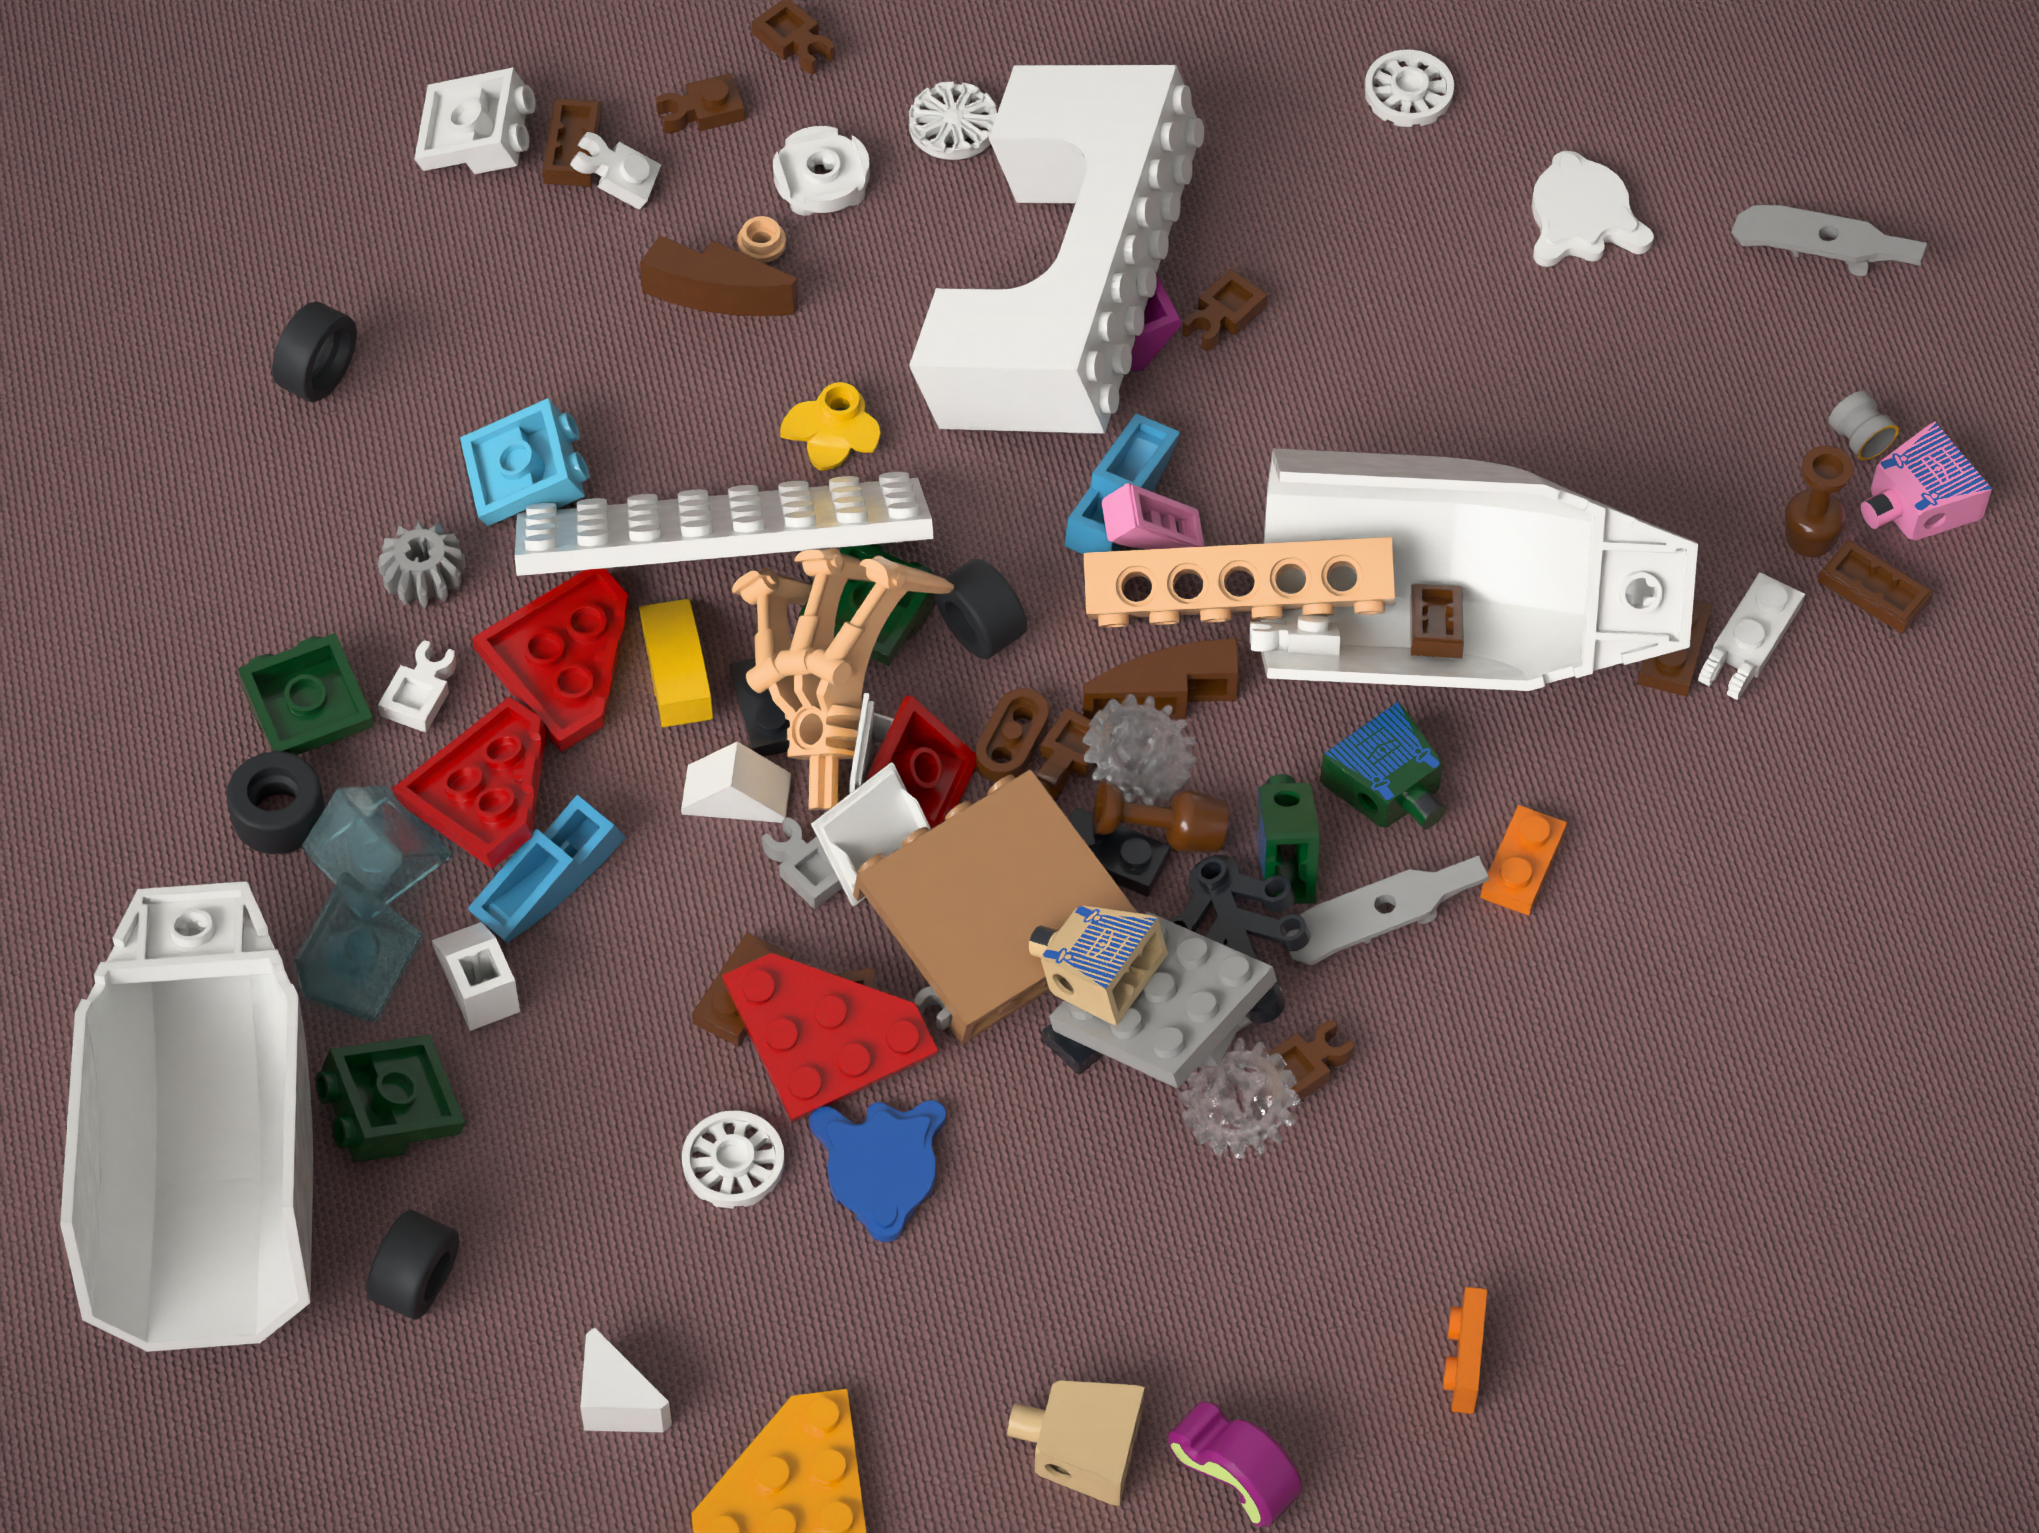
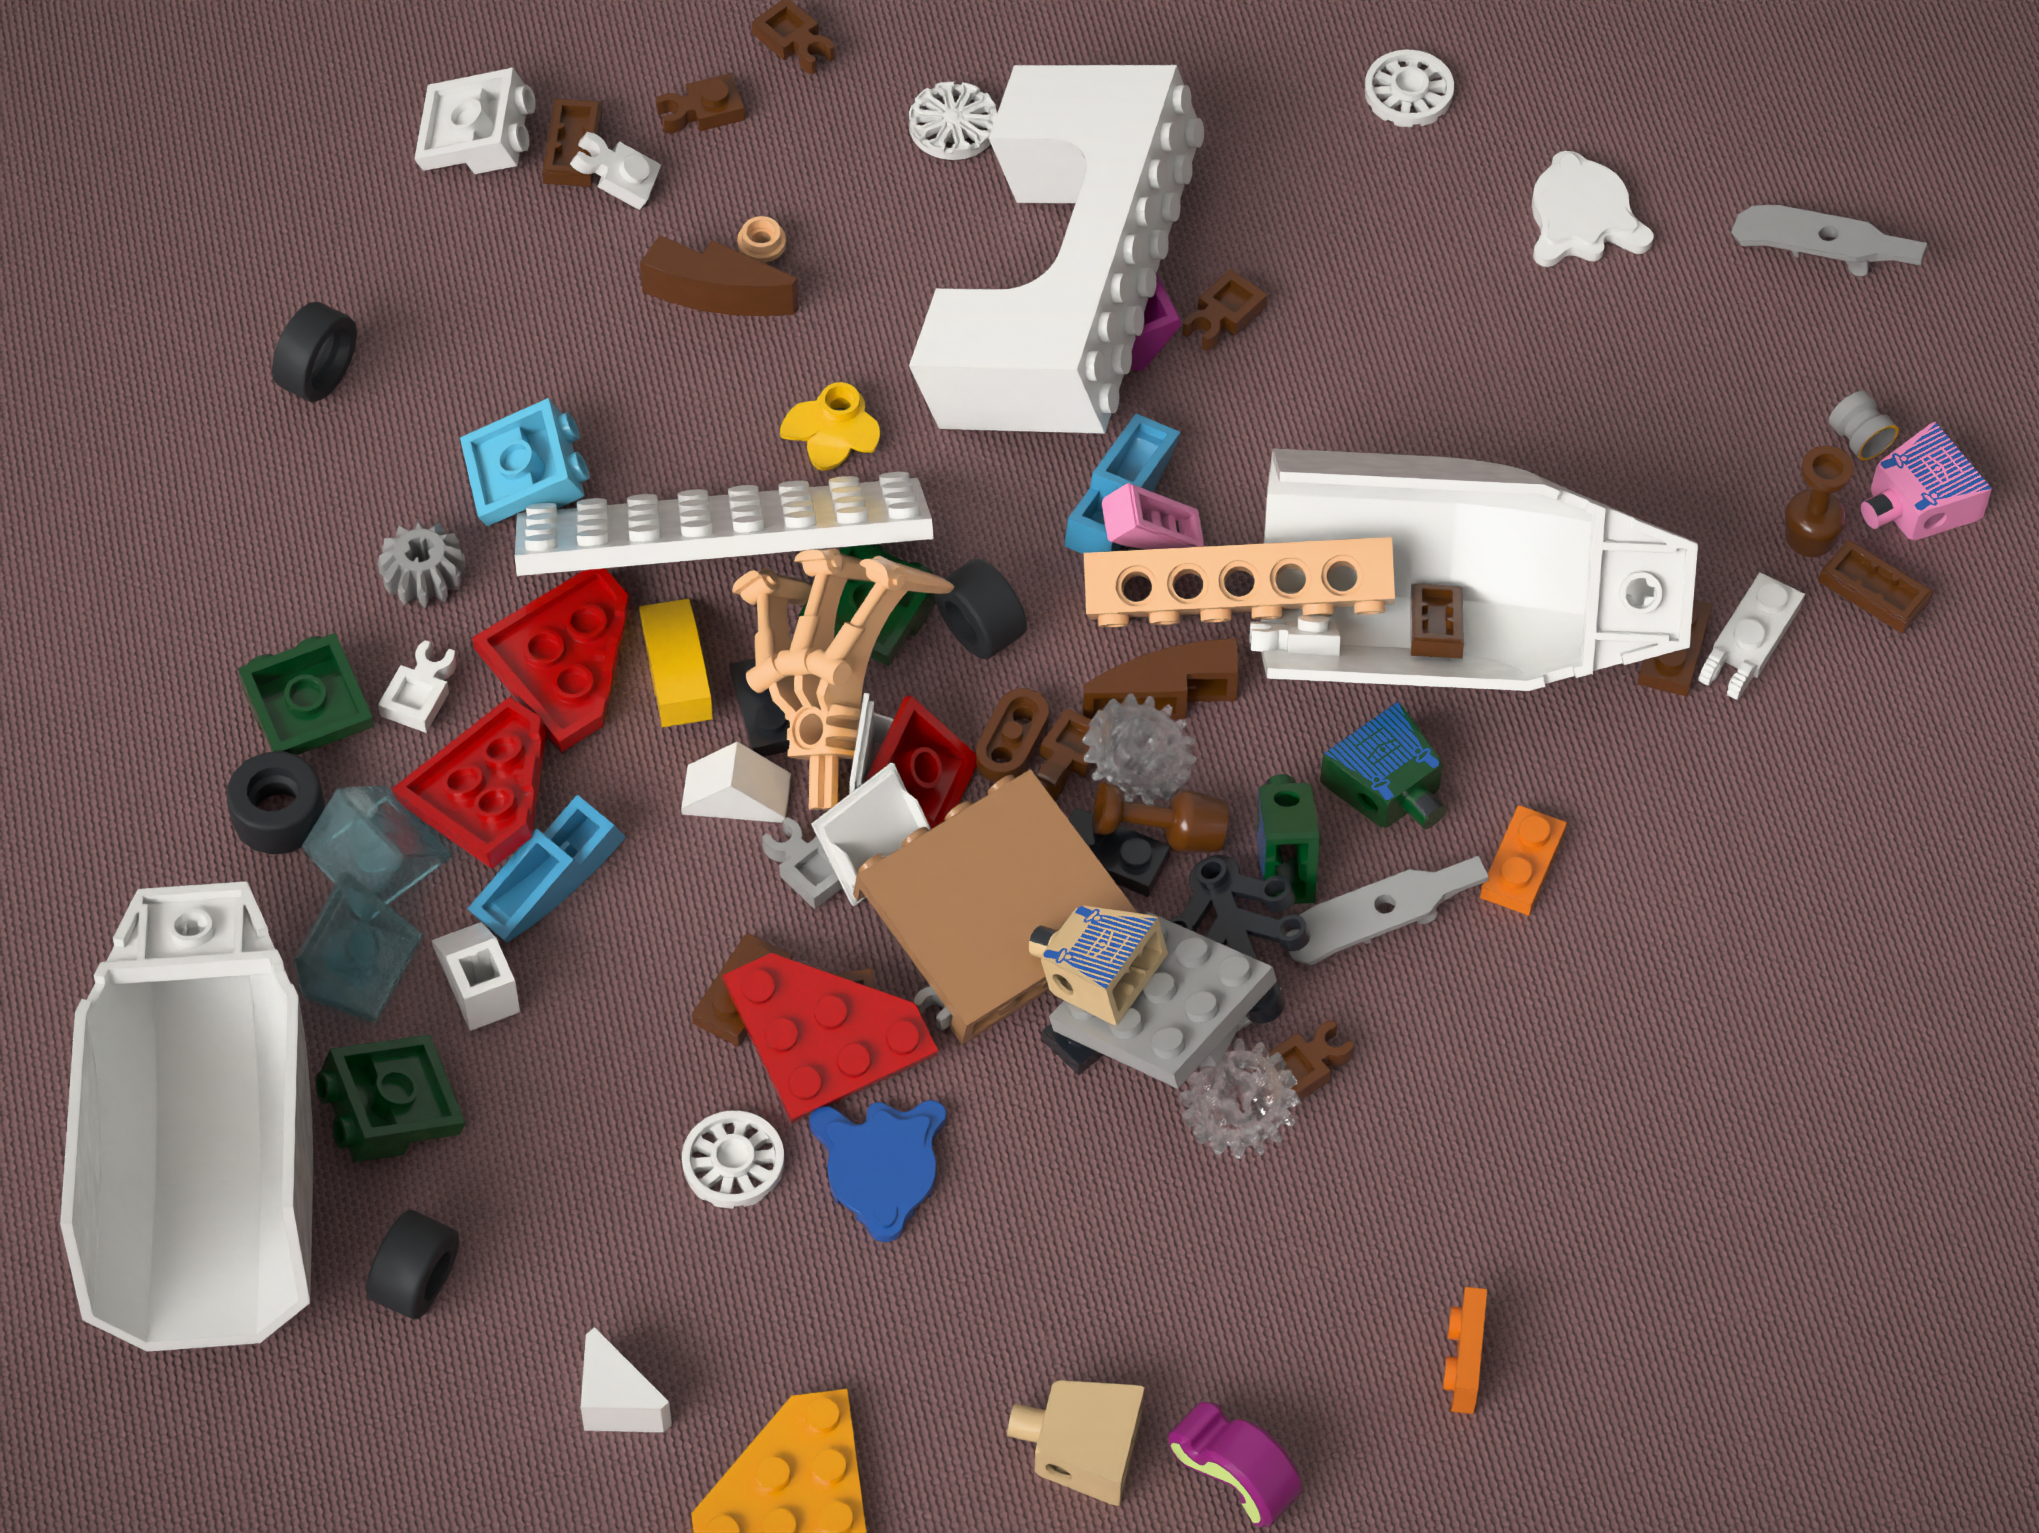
(821, 192): white plate -> none

